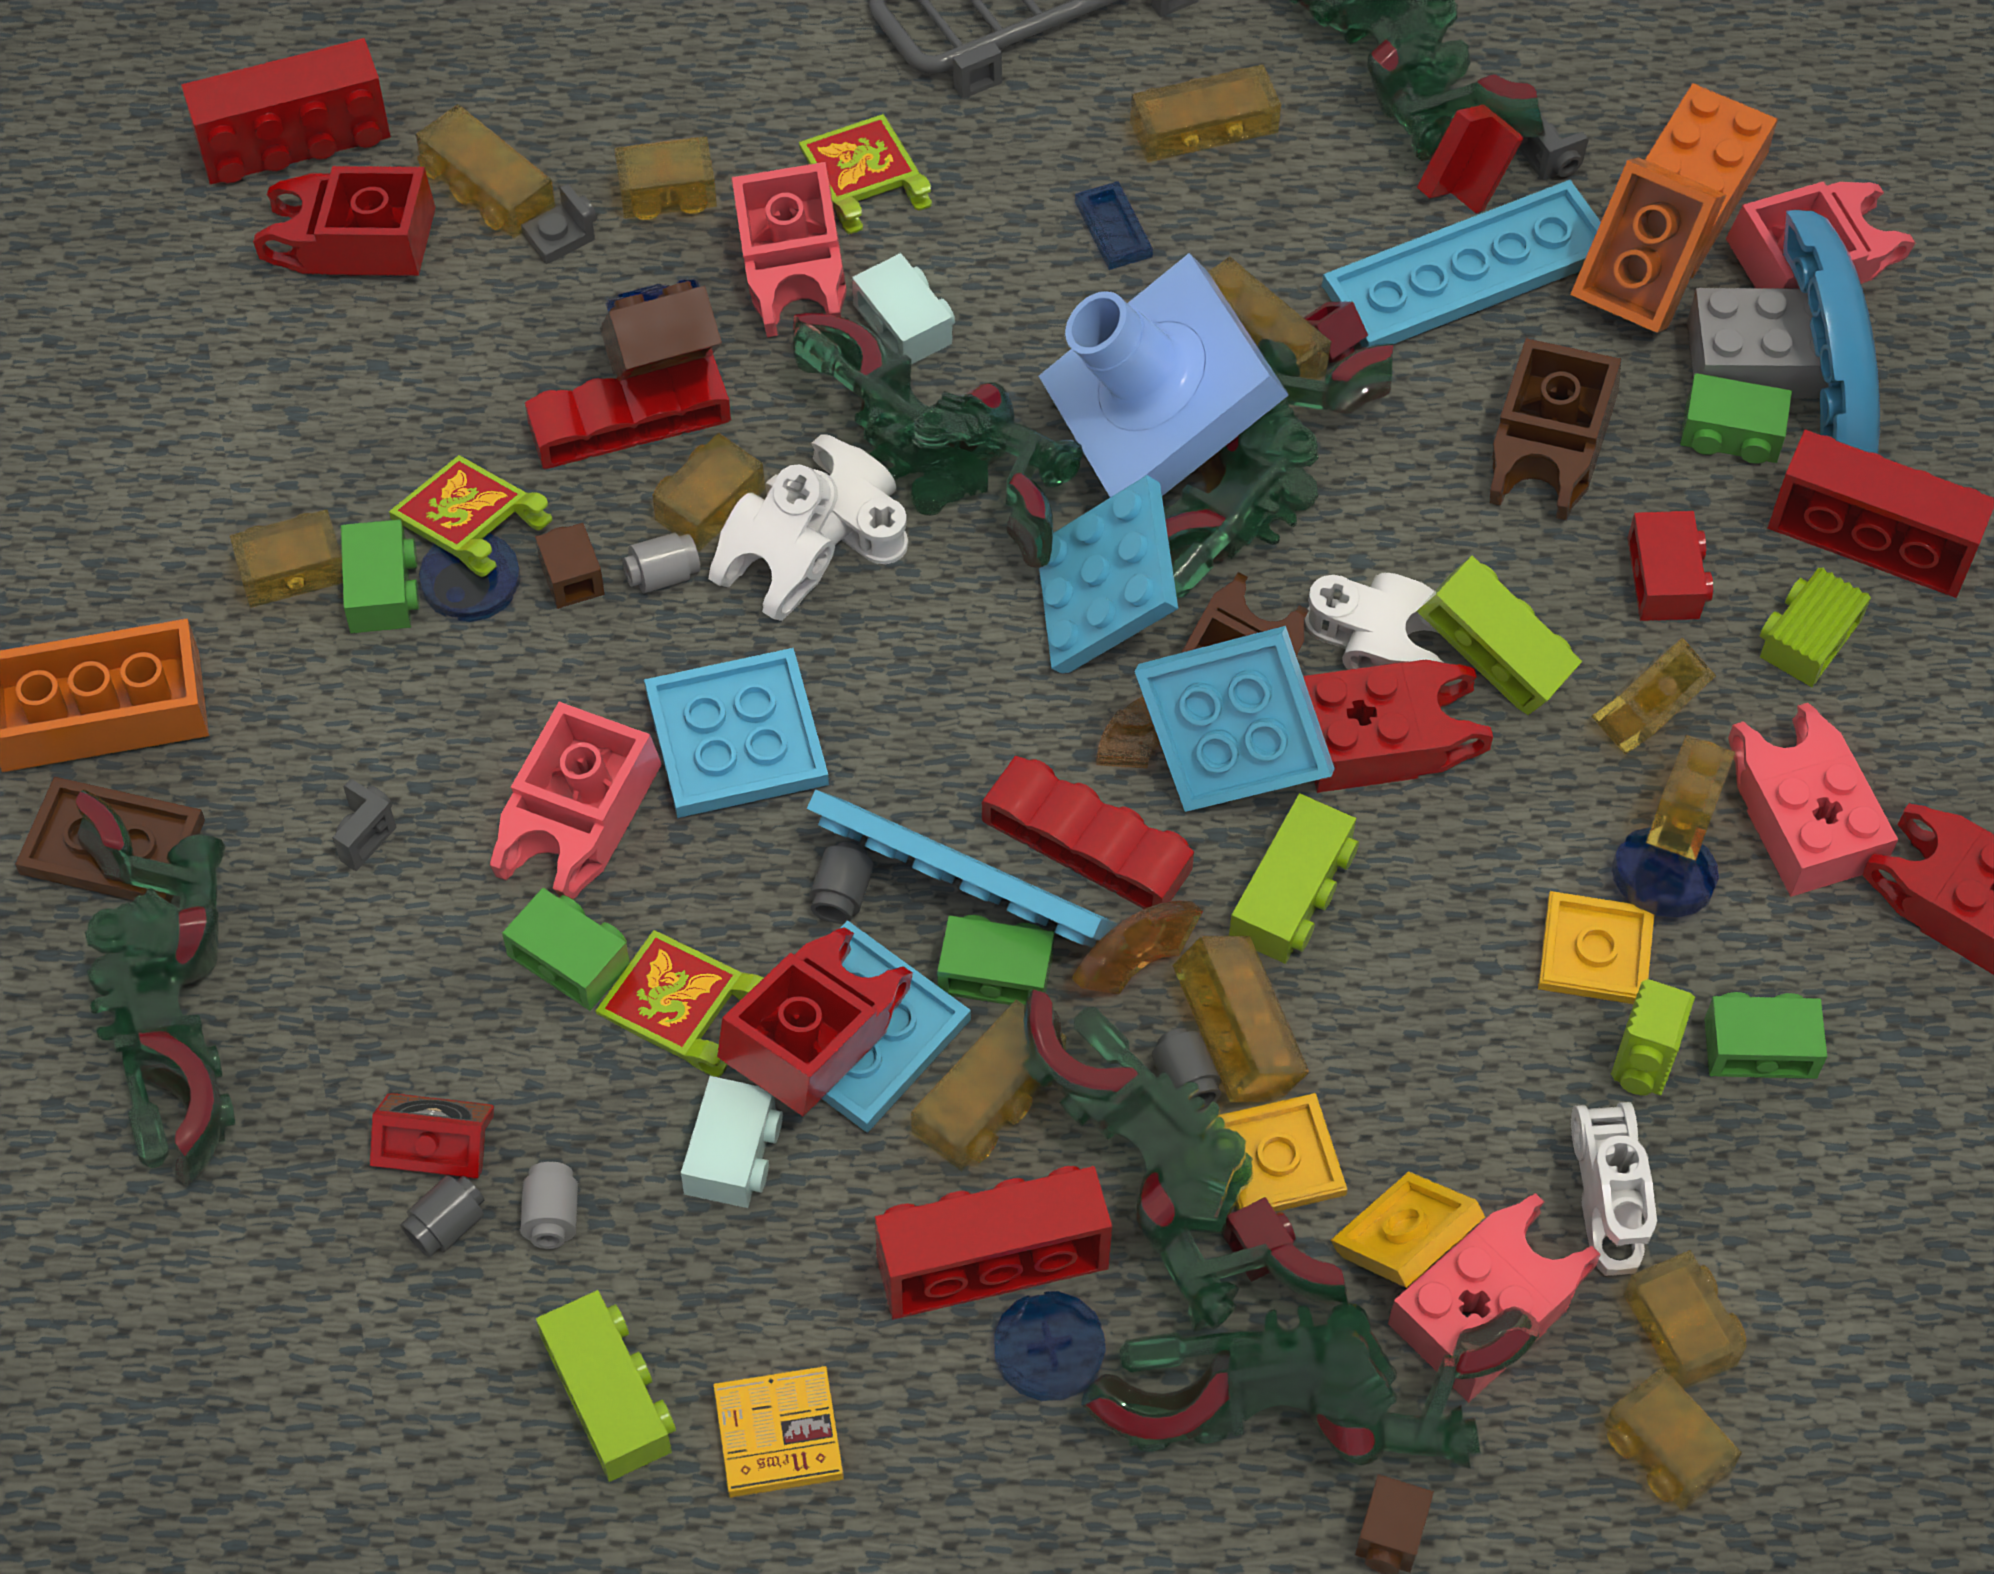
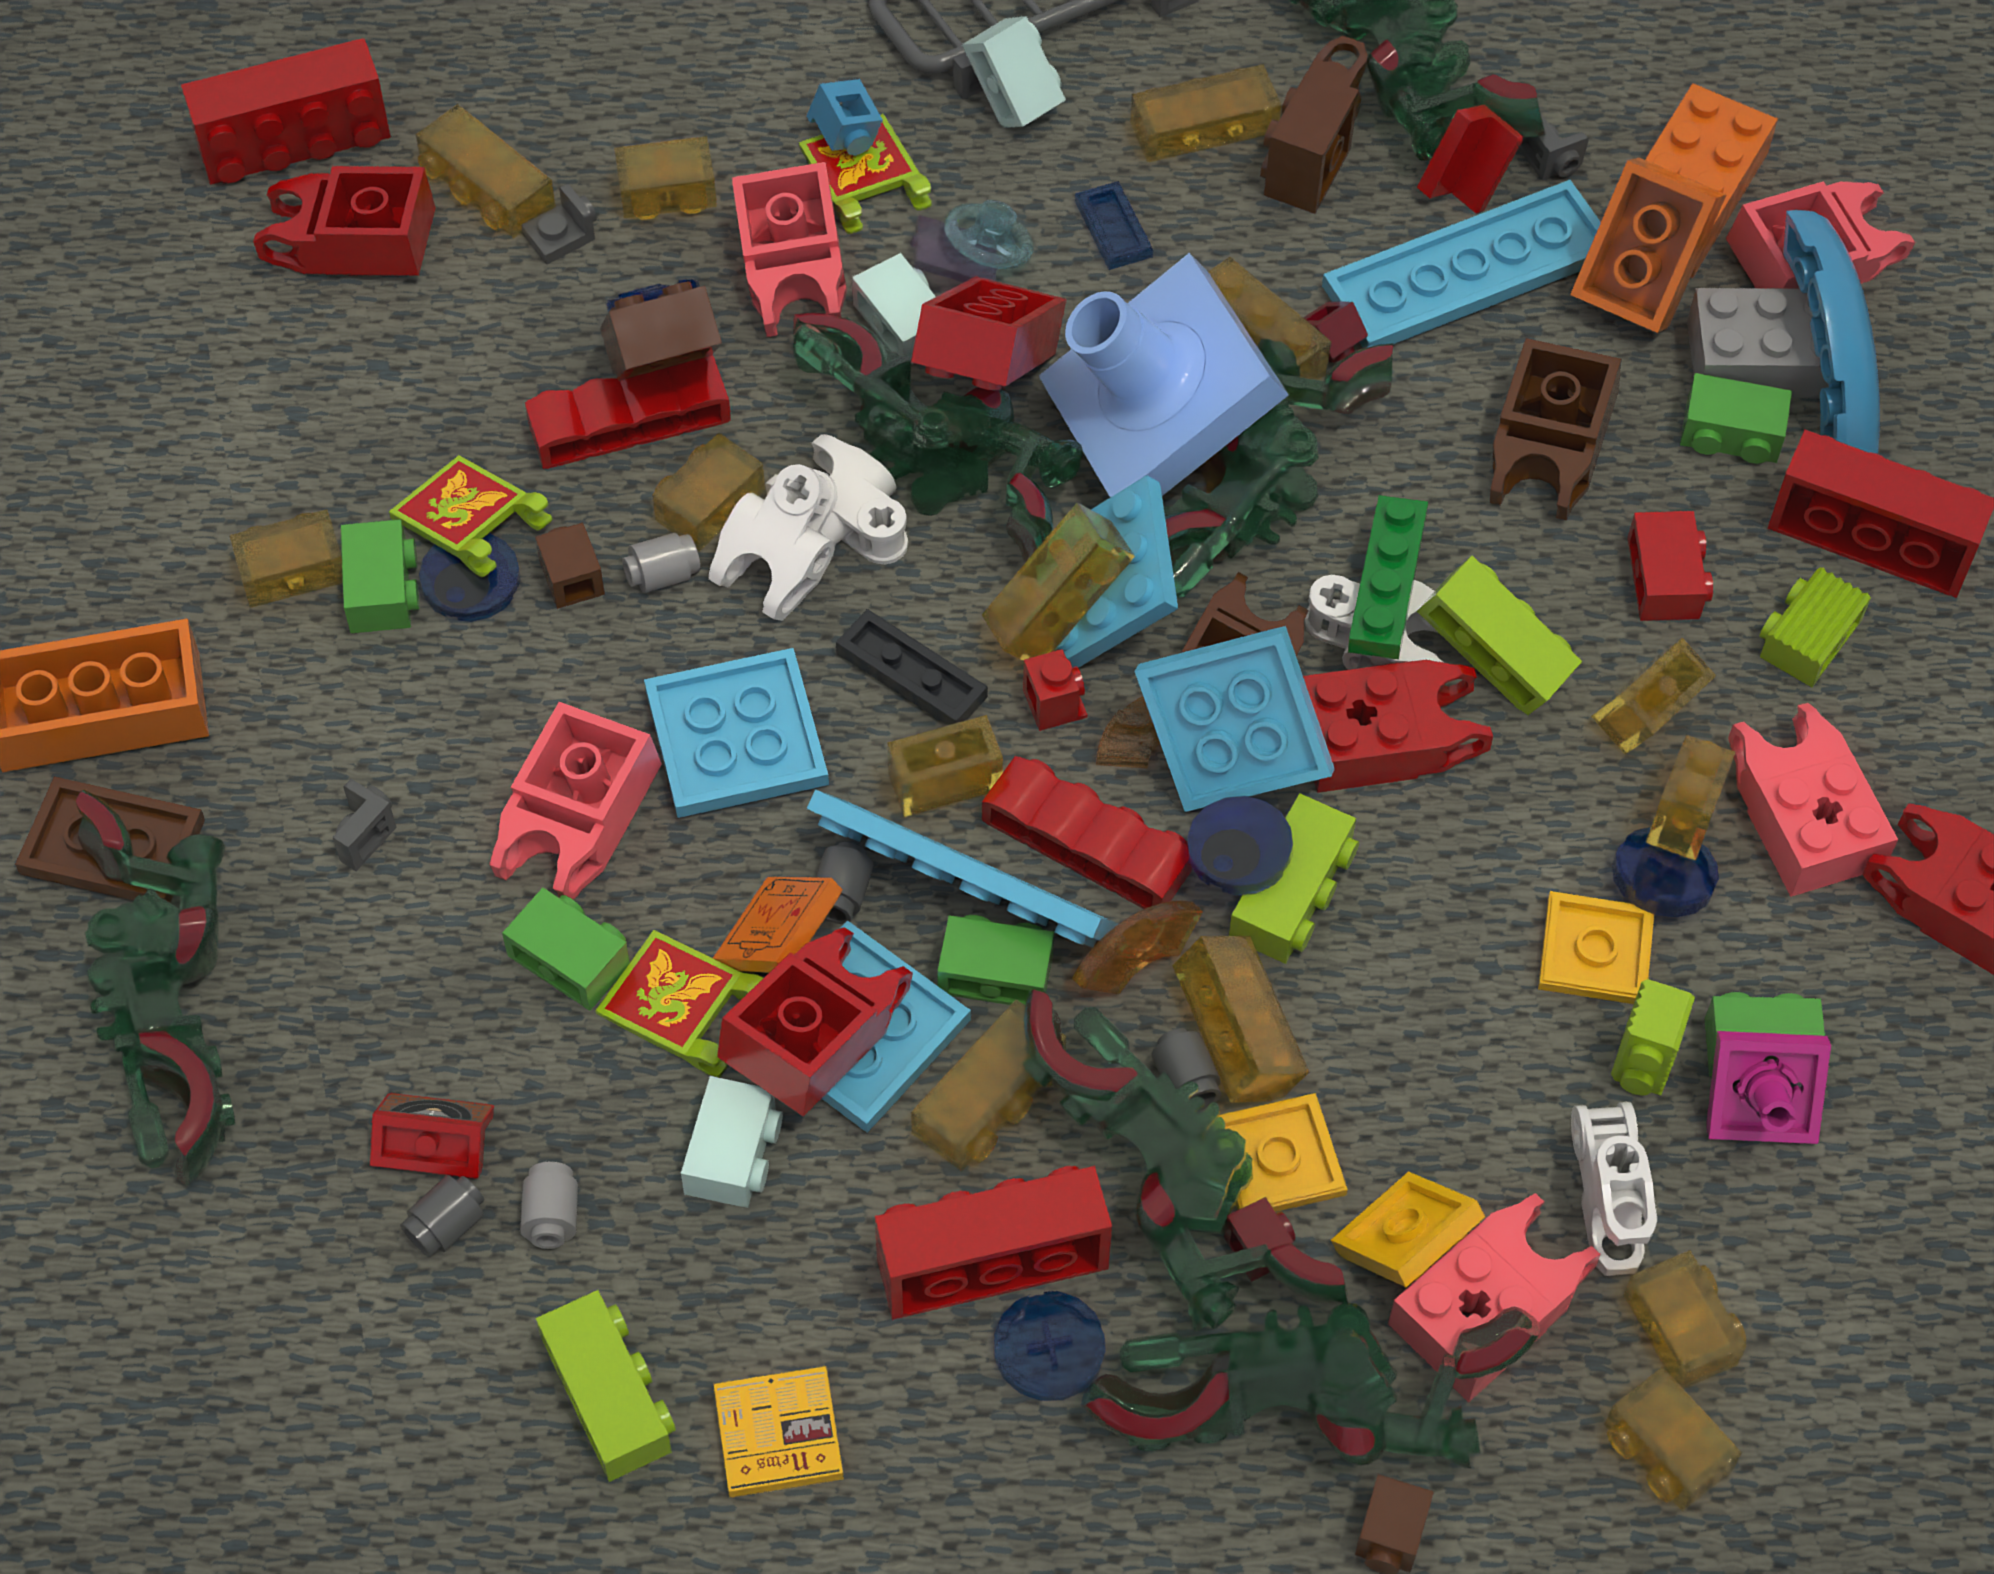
(778, 922): none -> orange tile
(849, 125): none -> dark azure brick
(911, 669): none -> black plate
(938, 256): none -> piece
(944, 765): none -> clear yellow brick
(987, 332): none -> red brick
(992, 229): none -> clear light blue piece
(1014, 71): none -> light aqua brick
(1053, 690): none -> red brick
(1058, 584): none -> clear yellow brick
(1240, 845): none -> clear blue tile
(1314, 129): none -> reddish brown brick
(1388, 577): none -> green plate
(1765, 1087): none -> dark pink plate

